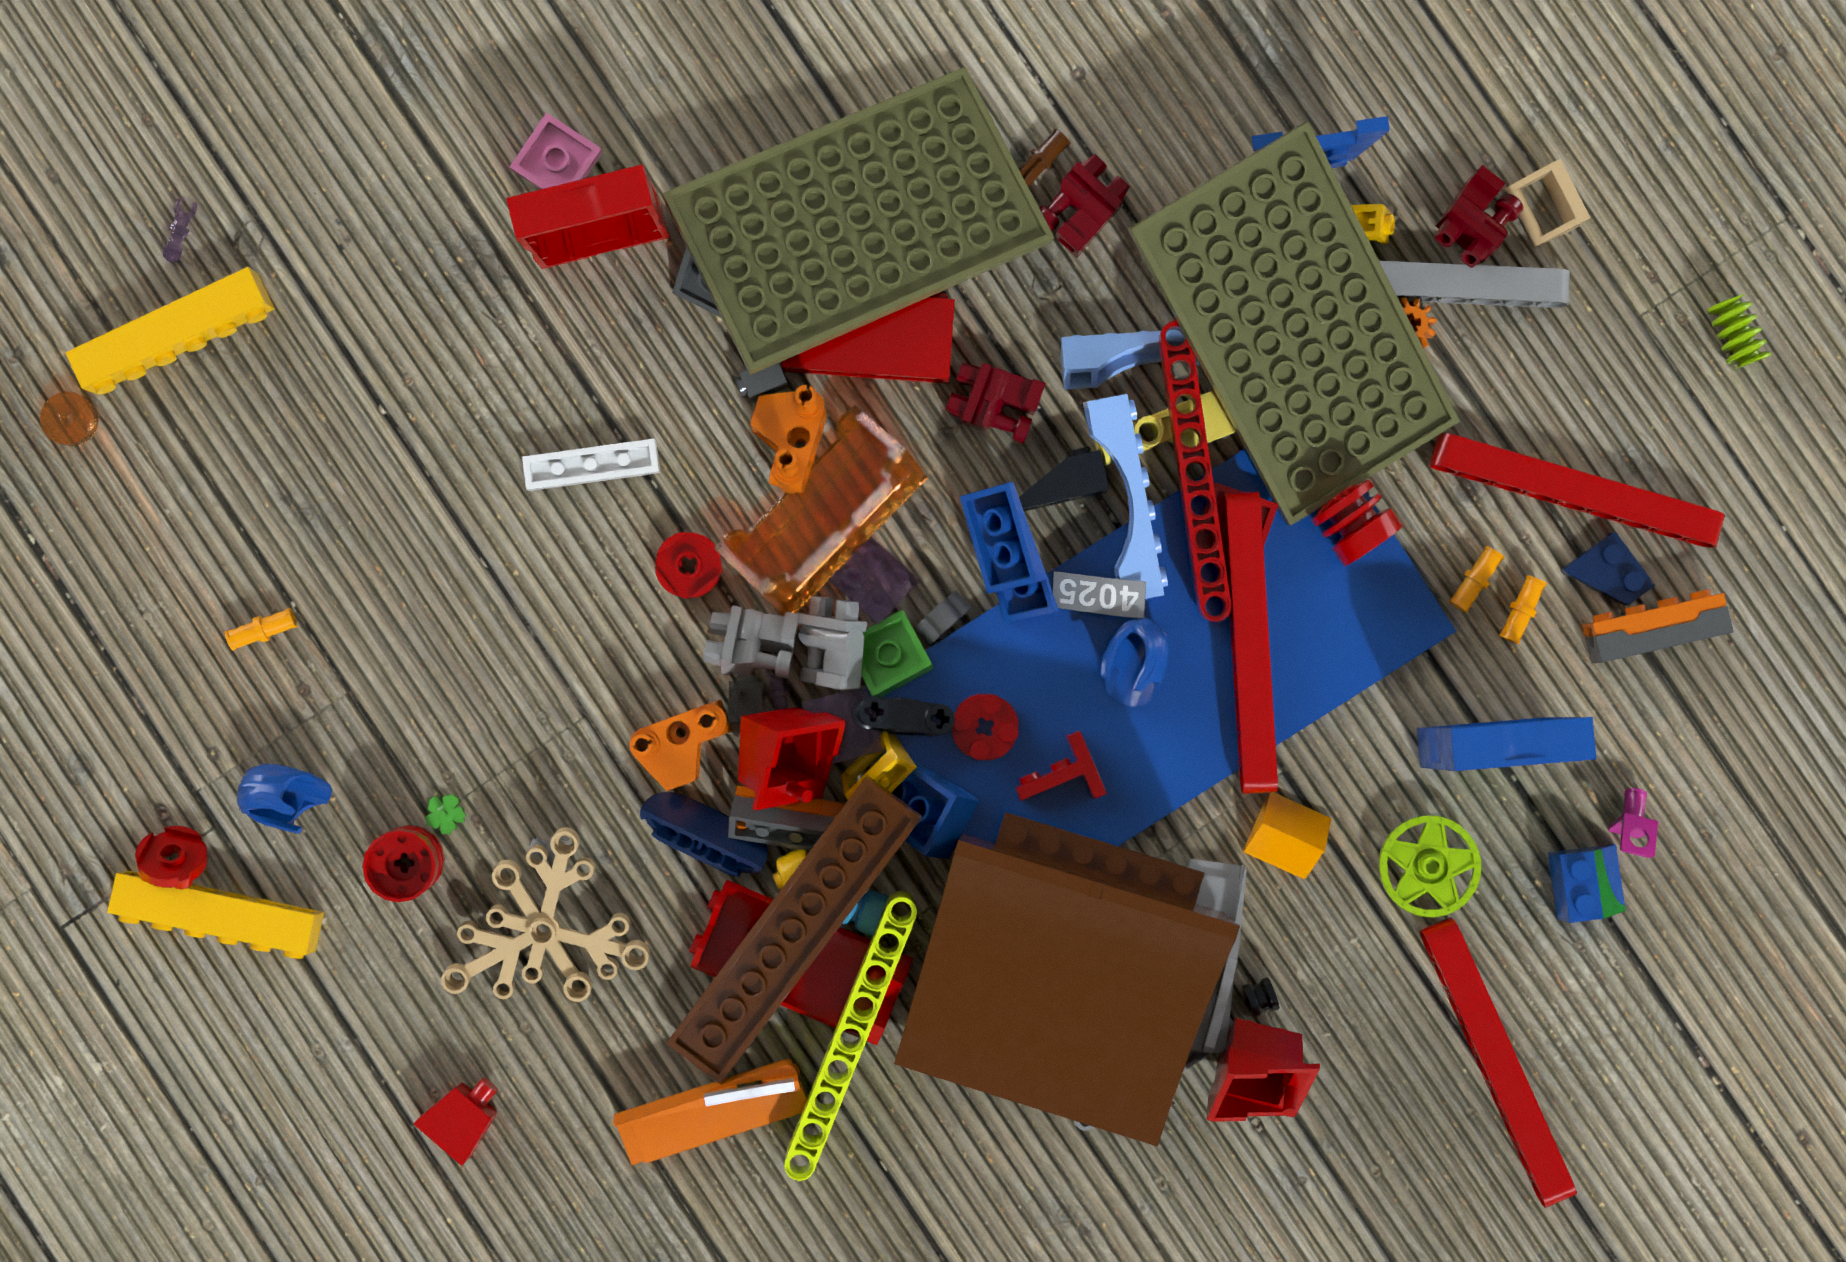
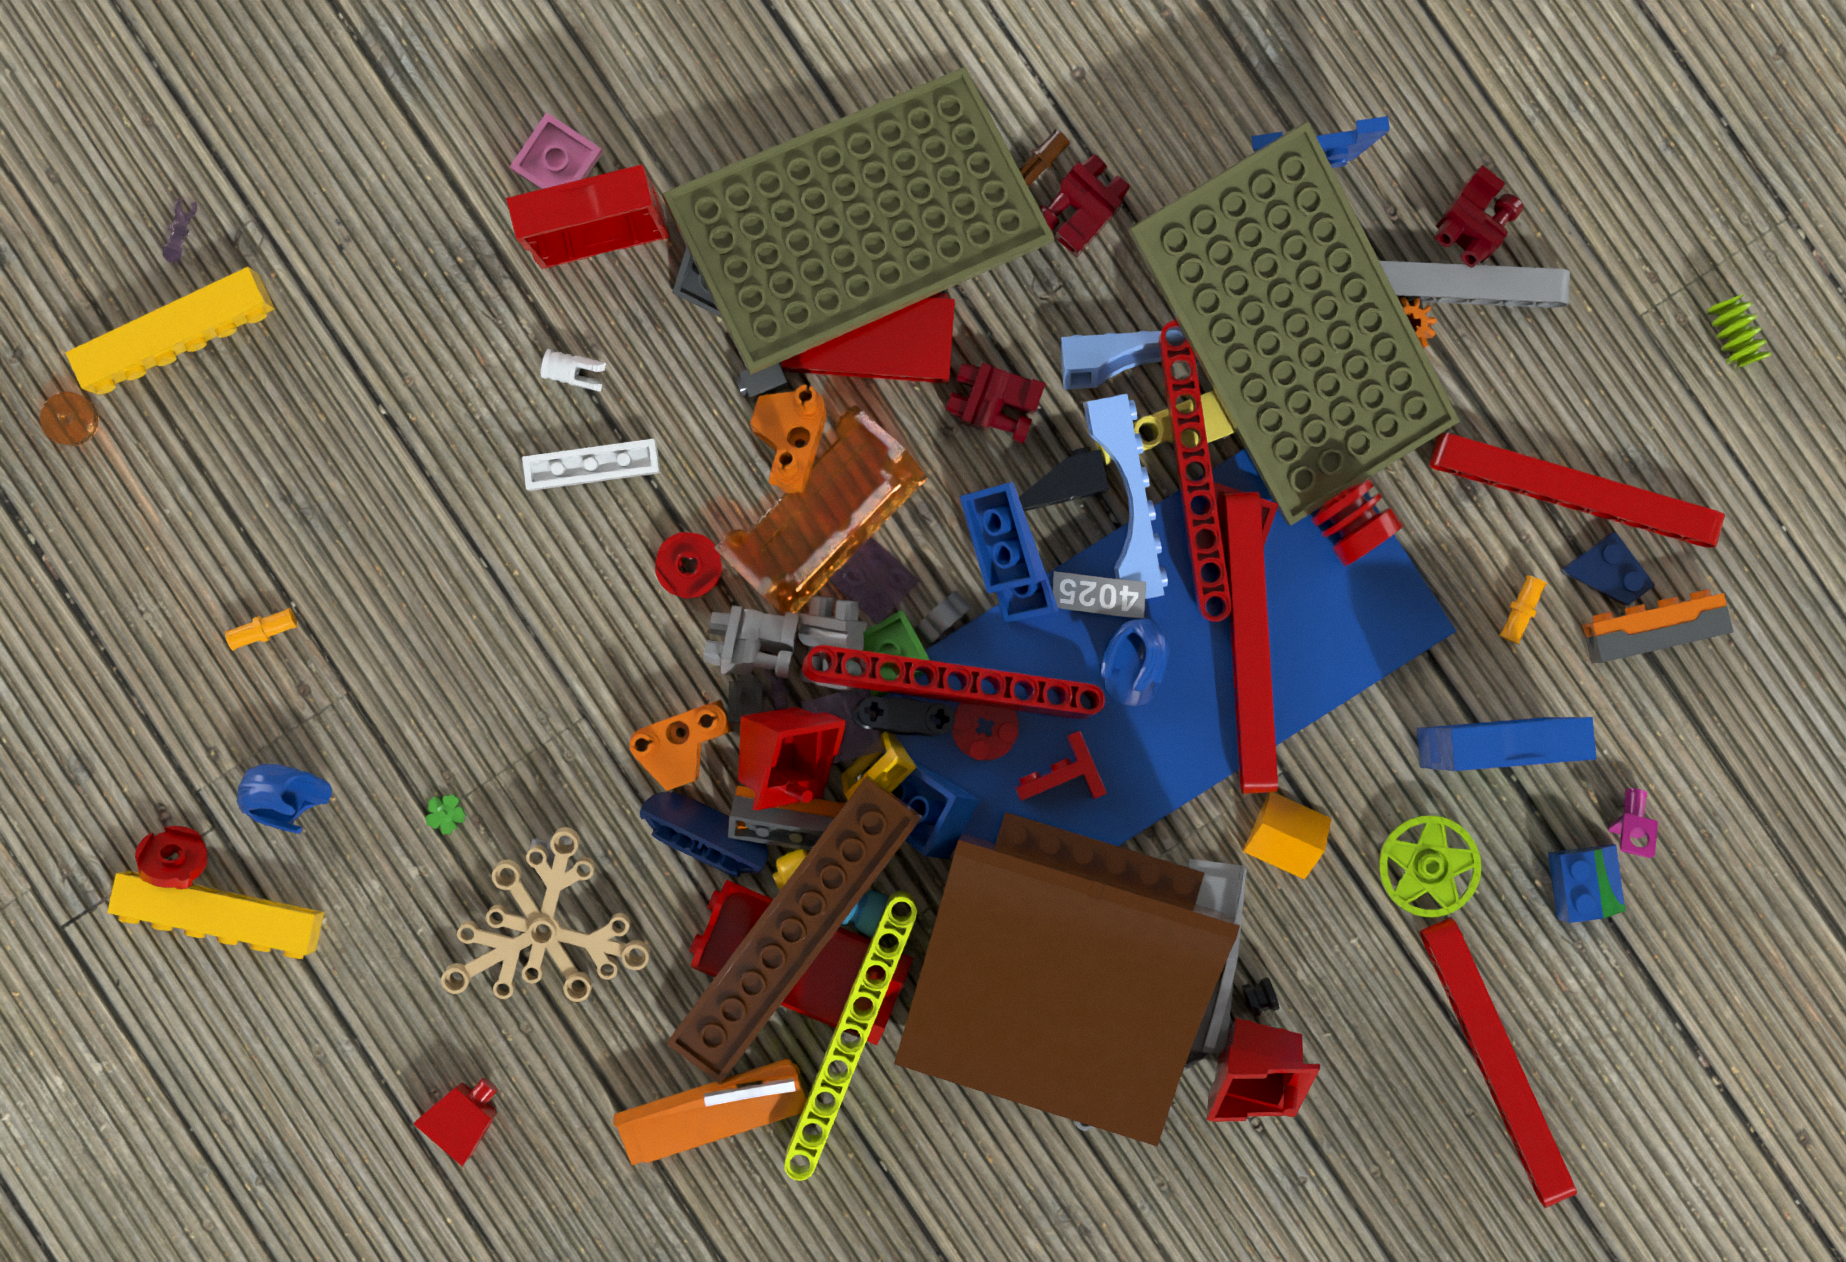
(390, 877): red wheel -> none
(567, 369): none -> white hinge
(938, 688): none -> red beam
(1375, 221): yellow bracket -> none
(1476, 579): light orange pin -> none
(1563, 195): tan tile -> none

